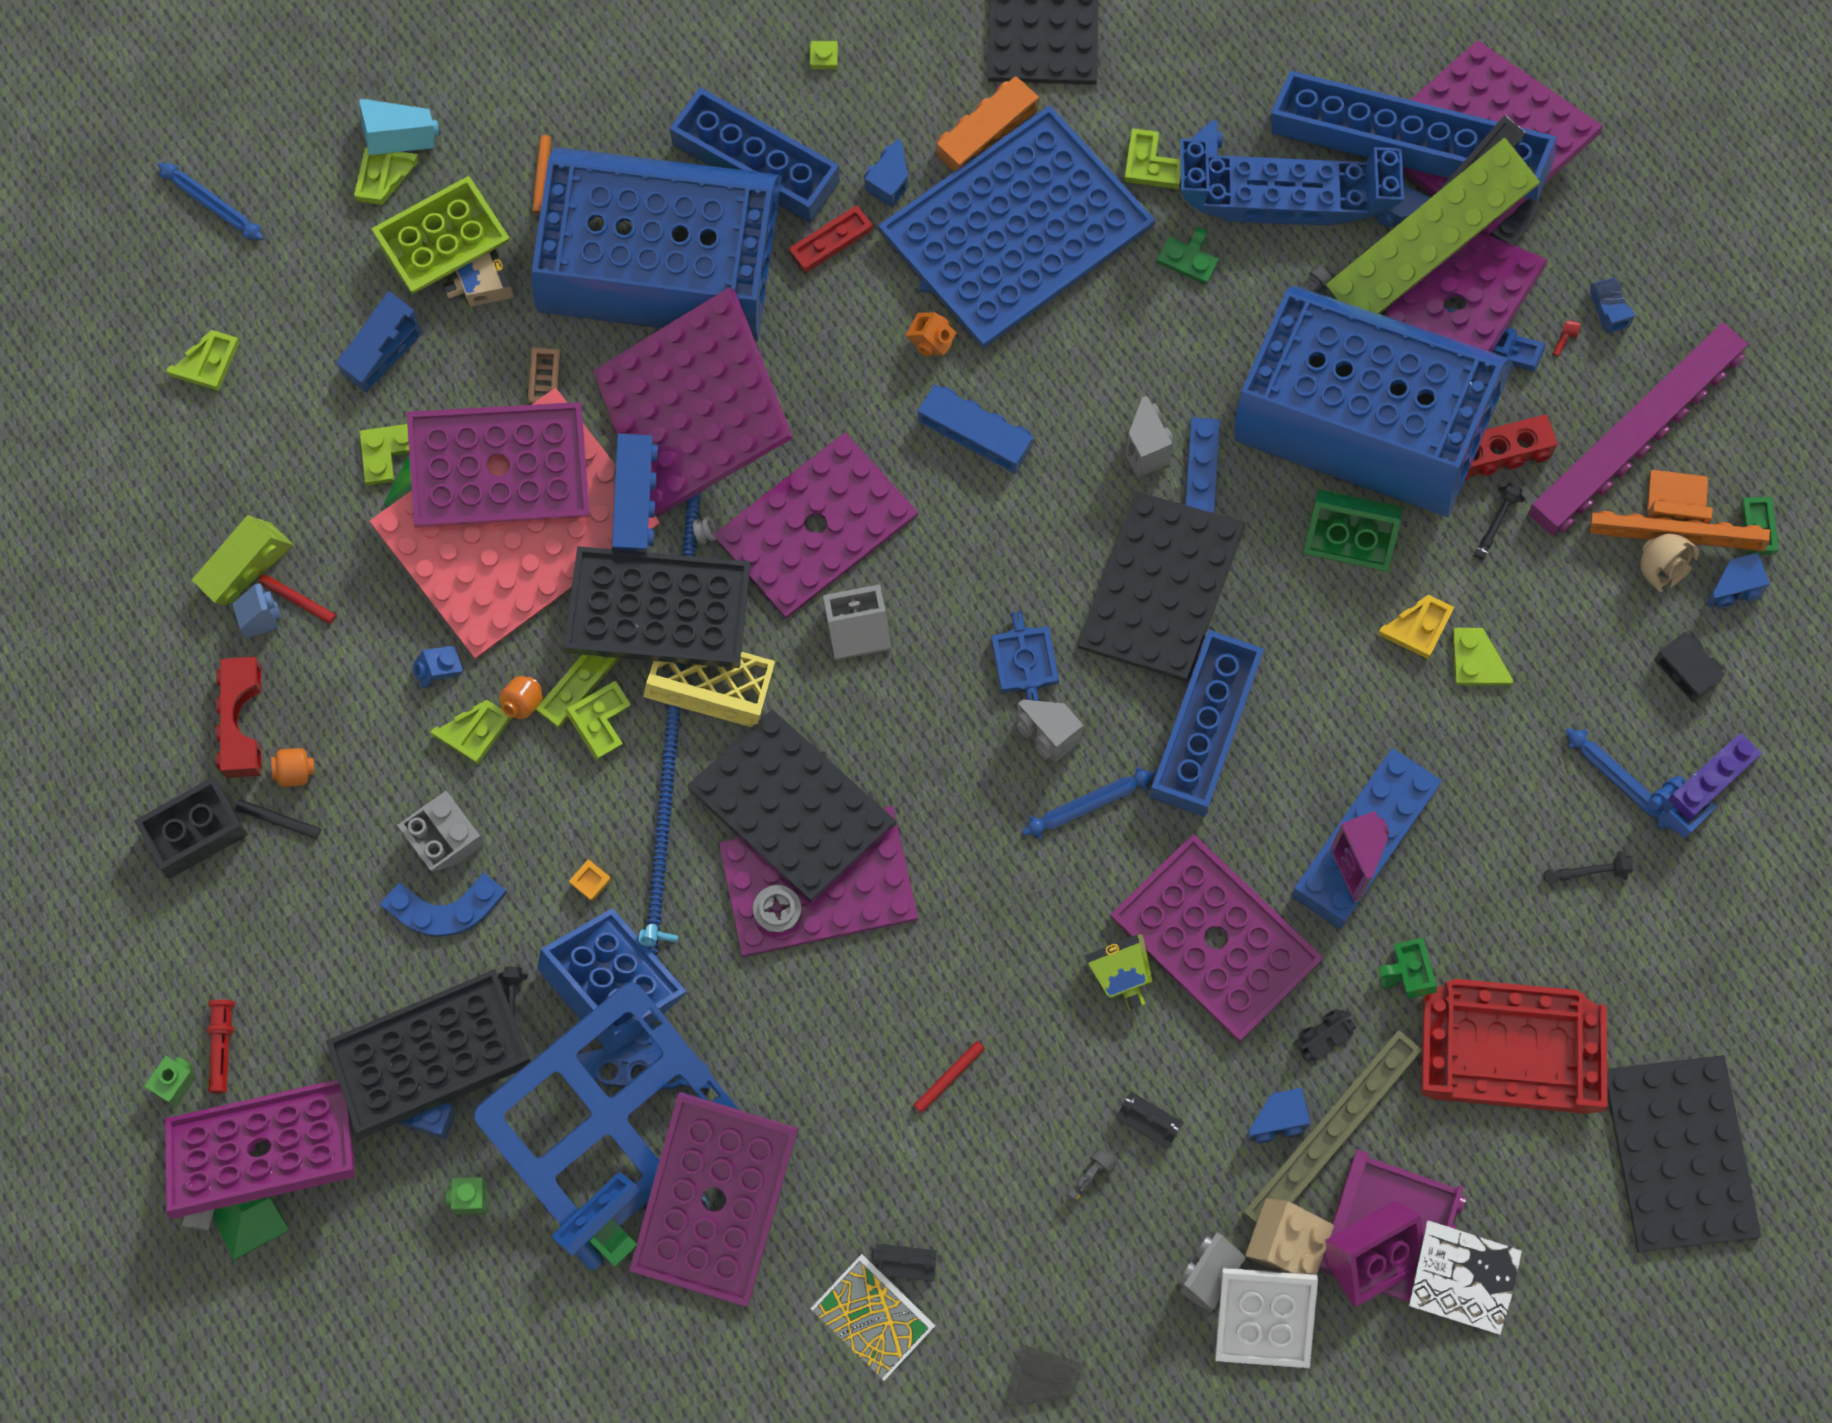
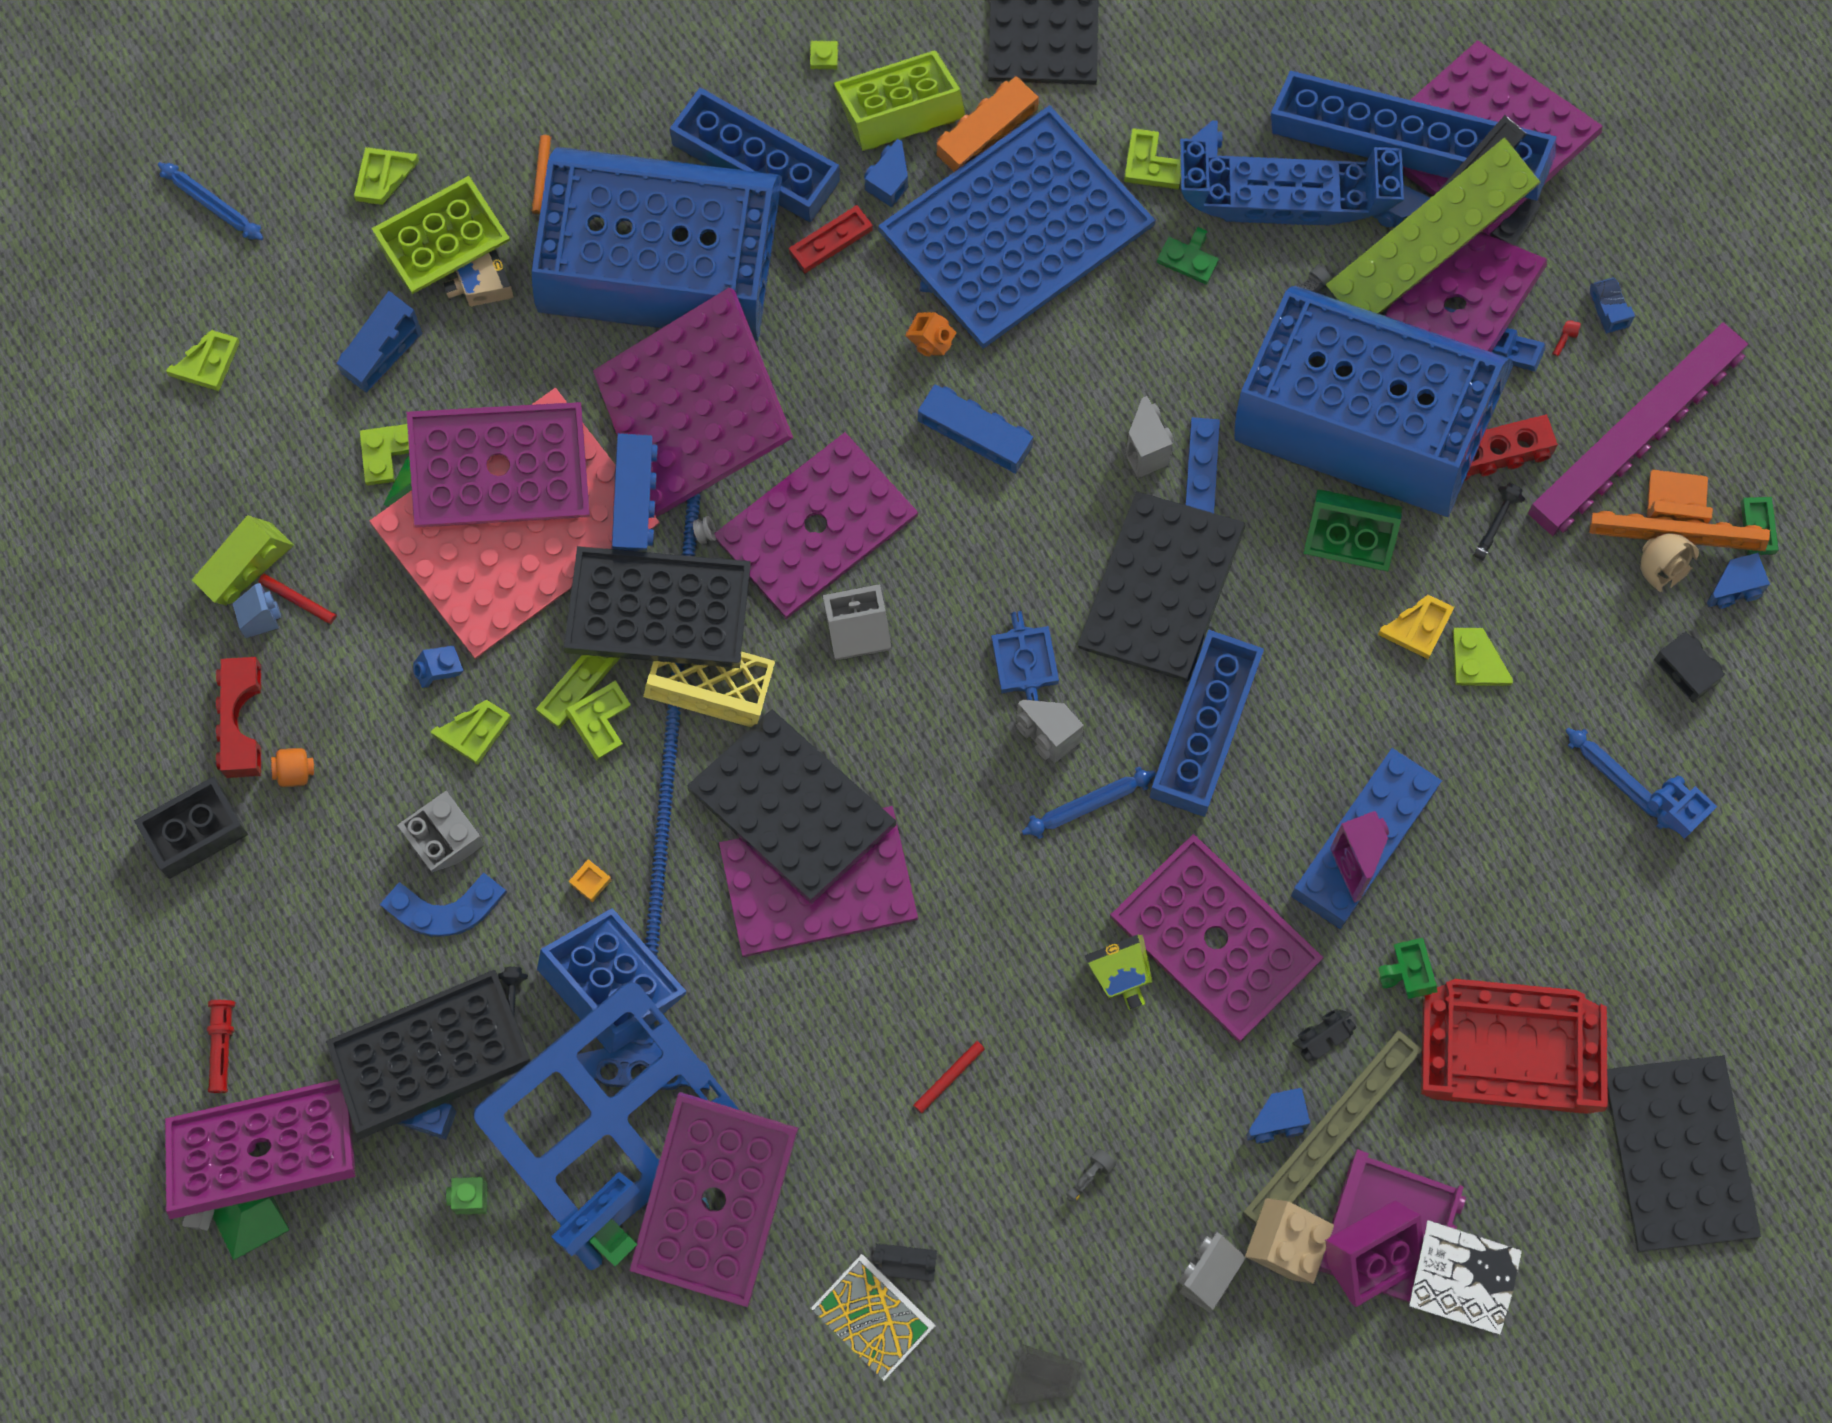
(171, 1080): bright green brick -> none
(278, 819): black bar -> none
(396, 127): medium azure slope -> none
(520, 697): orange head -> none
(545, 354): medium nougat slope -> none
(651, 935): medium azure hand -> none
(786, 898): light grey gear -> none
(900, 100): none -> lime slope
(1149, 1120): black hinge -> none
(1266, 1318): white plate -> none
(1621, 865): black piece -> none
(1714, 776): dark purple plate -> none

